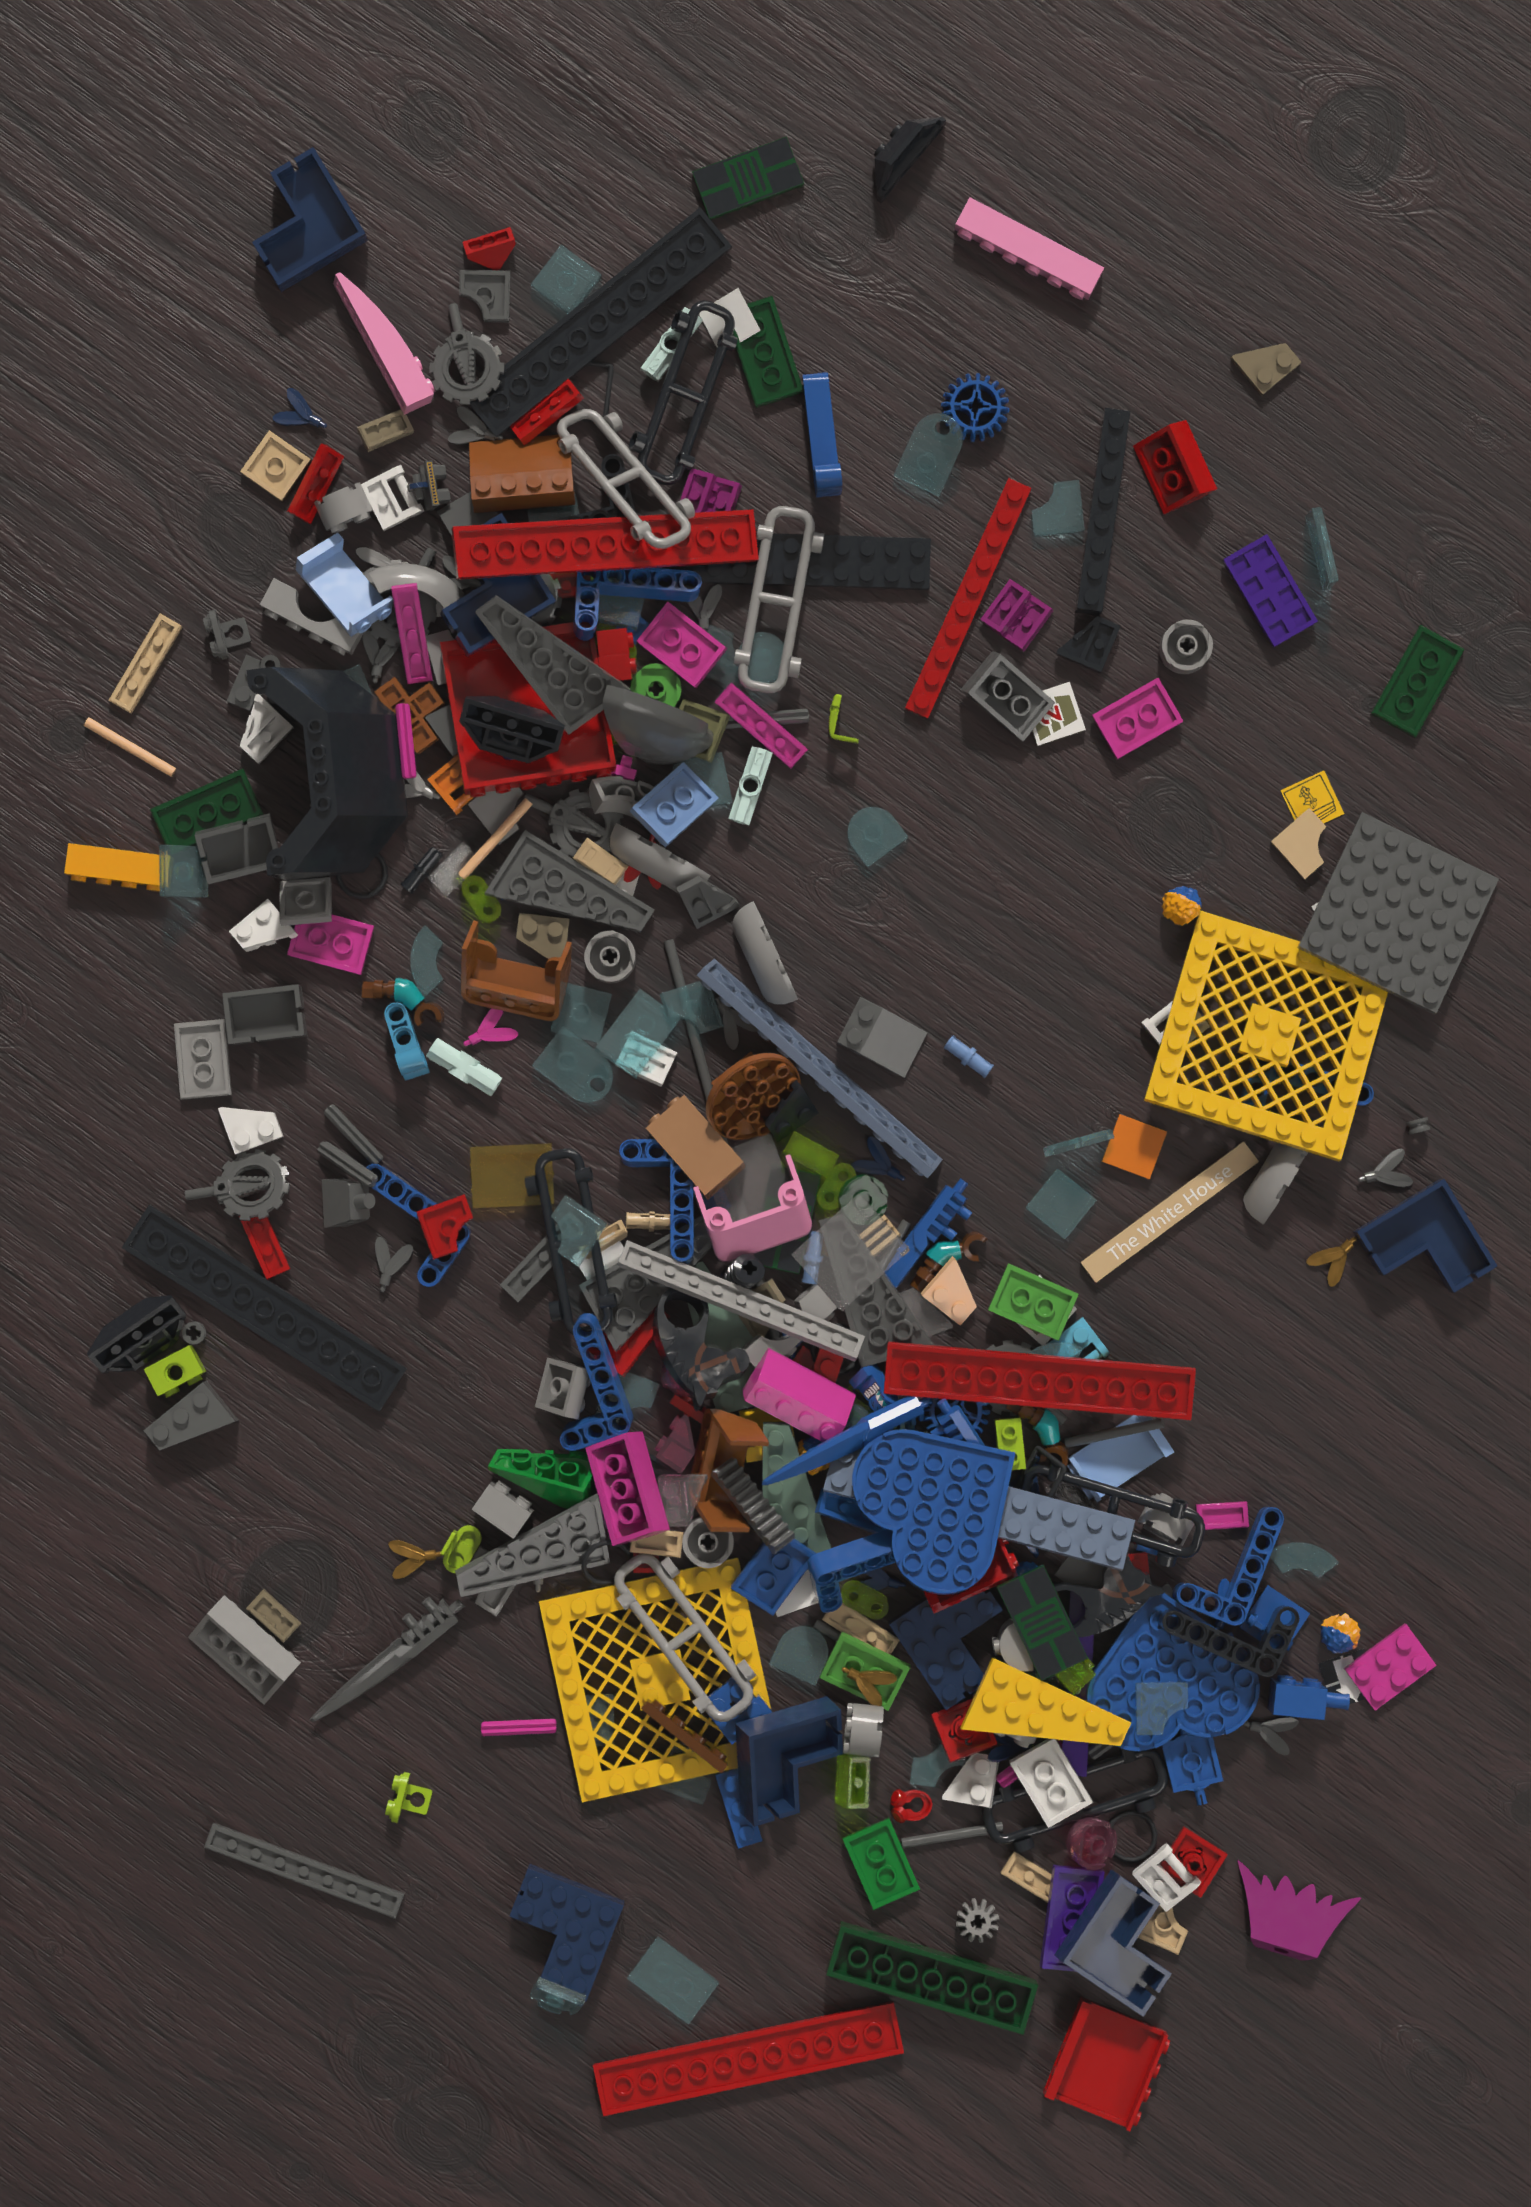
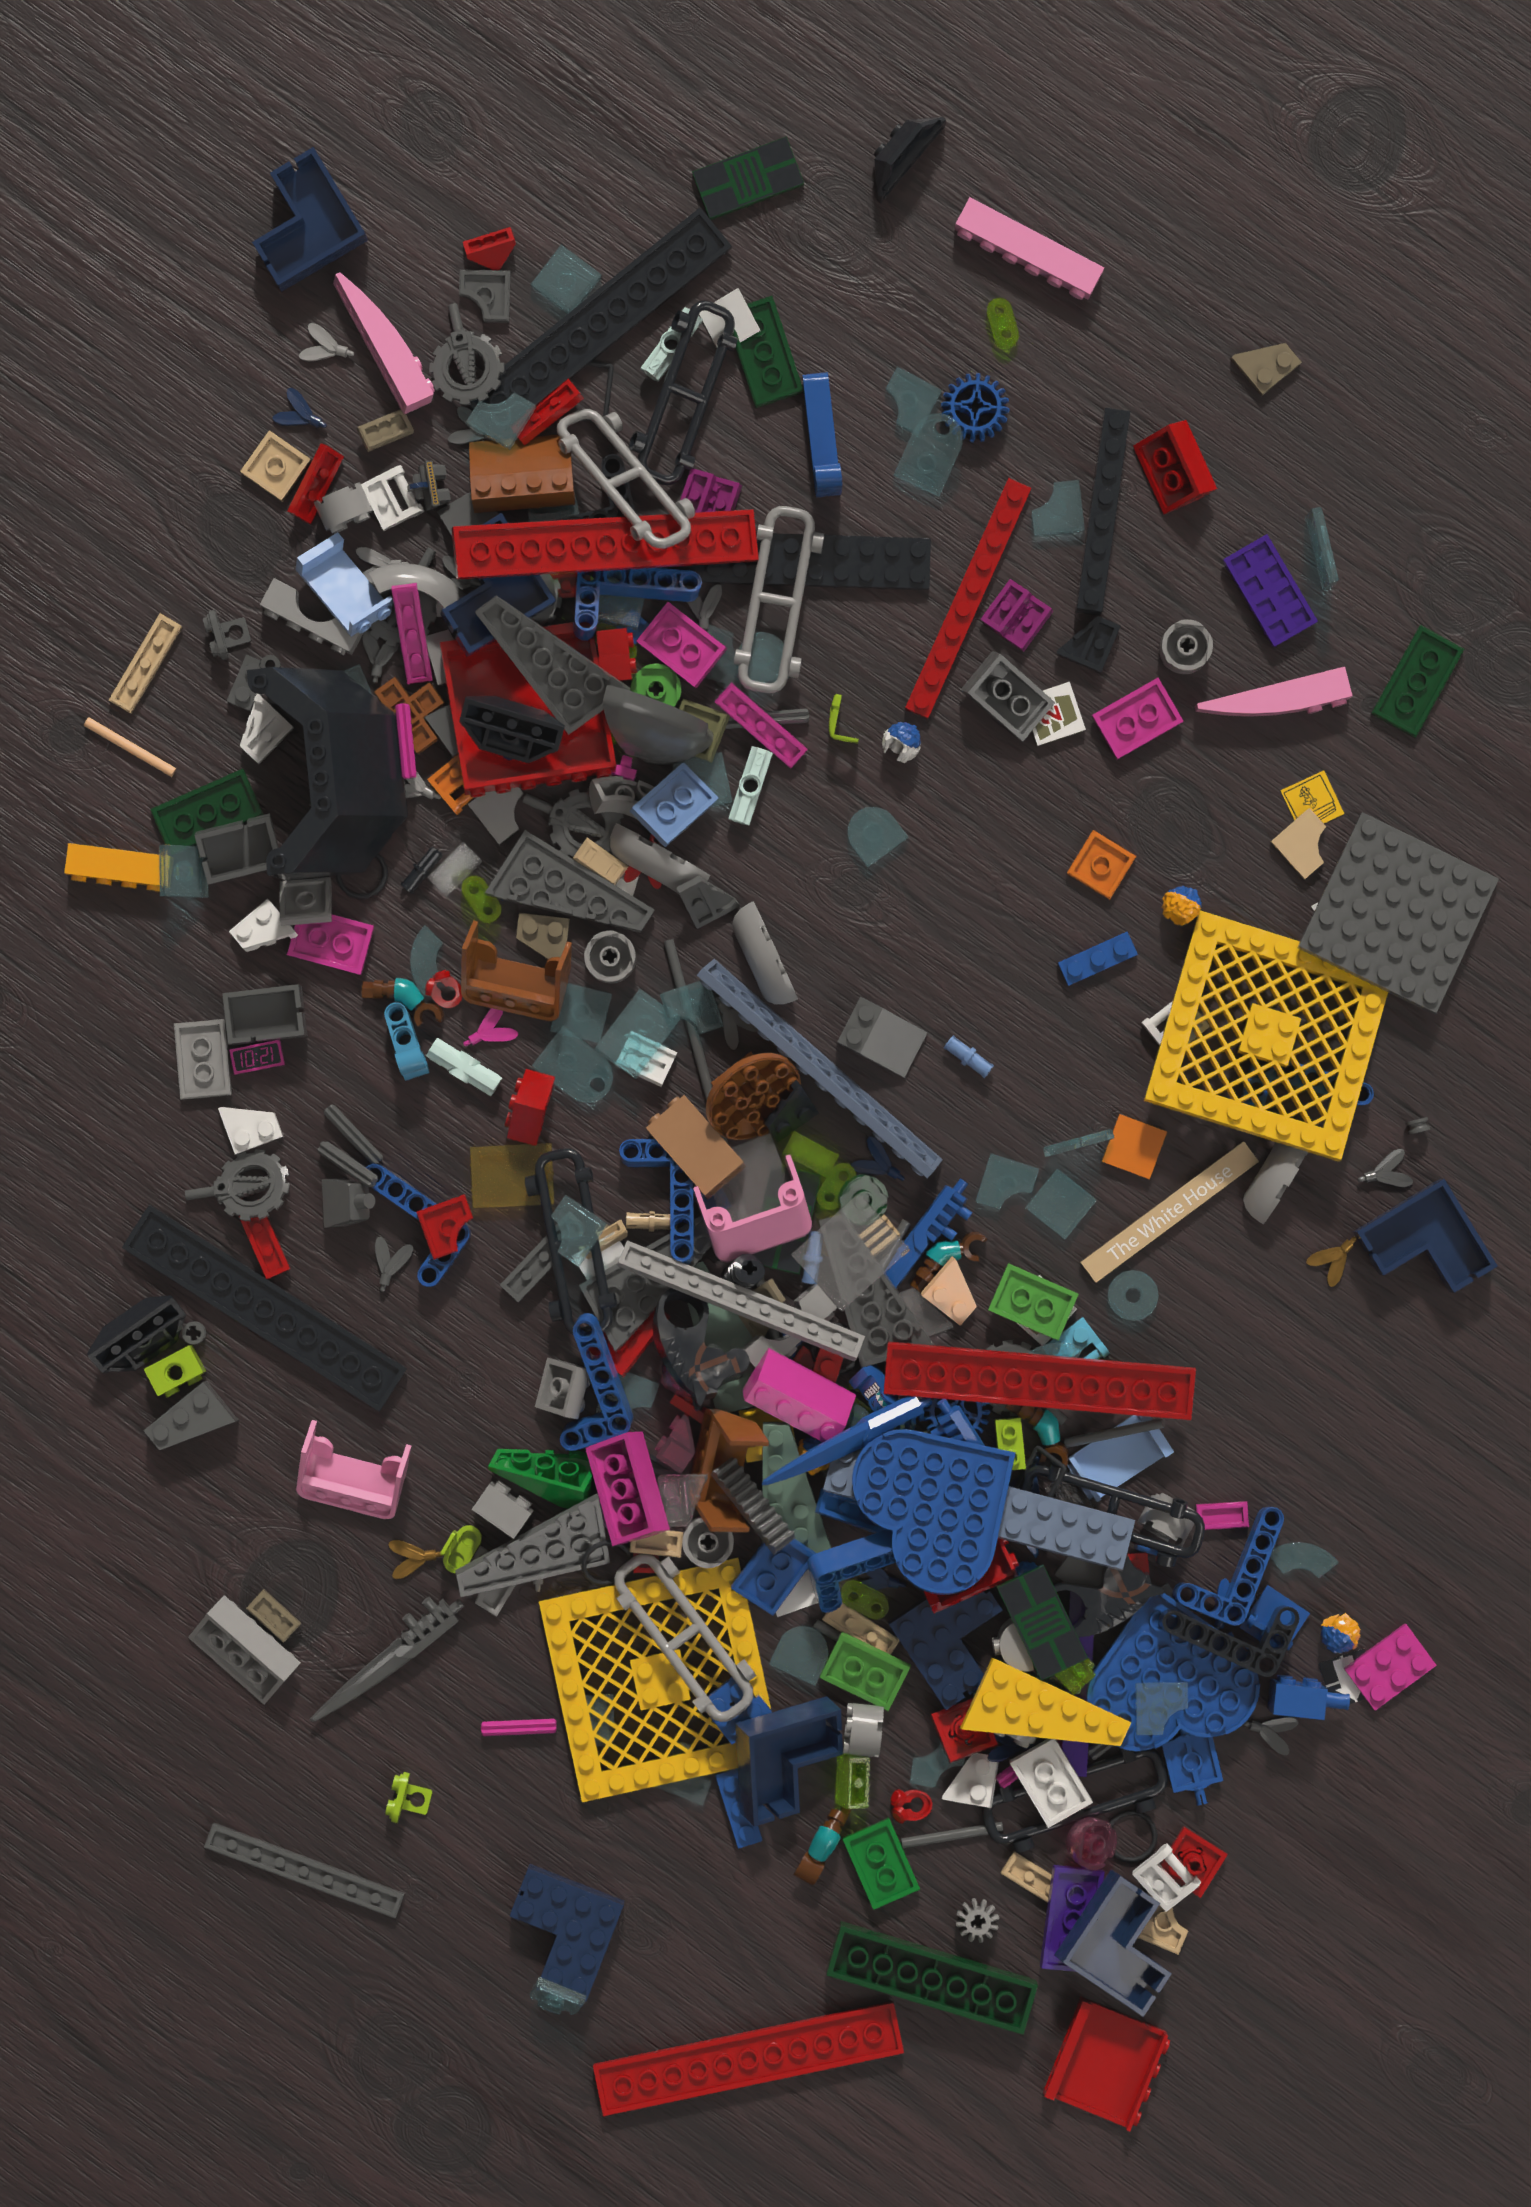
(257, 1057): none -> tile
(328, 346): none -> light grey piece
(350, 1481): none -> bright pink windscreen
(433, 991): none -> red piece
(495, 838): light nougat bar -> none
(503, 420): none -> clear light blue tile
(529, 1106): none -> red brick
(673, 1980): clear light blue tile -> none
(677, 1727): reddish brown plate -> none
(822, 1846): none -> piece
(865, 1682): pearl gold piece -> none
(903, 740): none -> piece
(913, 397): none -> clear light blue tile
(1002, 322): none -> clear neon green plate
(1003, 1179): none -> clear light blue tile
(1097, 958): none -> blue plate
(1101, 864): none -> orange tile
(1146, 1288): none -> clear light blue tile
(1285, 697): none -> bright pink slope
(1288, 1921): magenta piece -> none

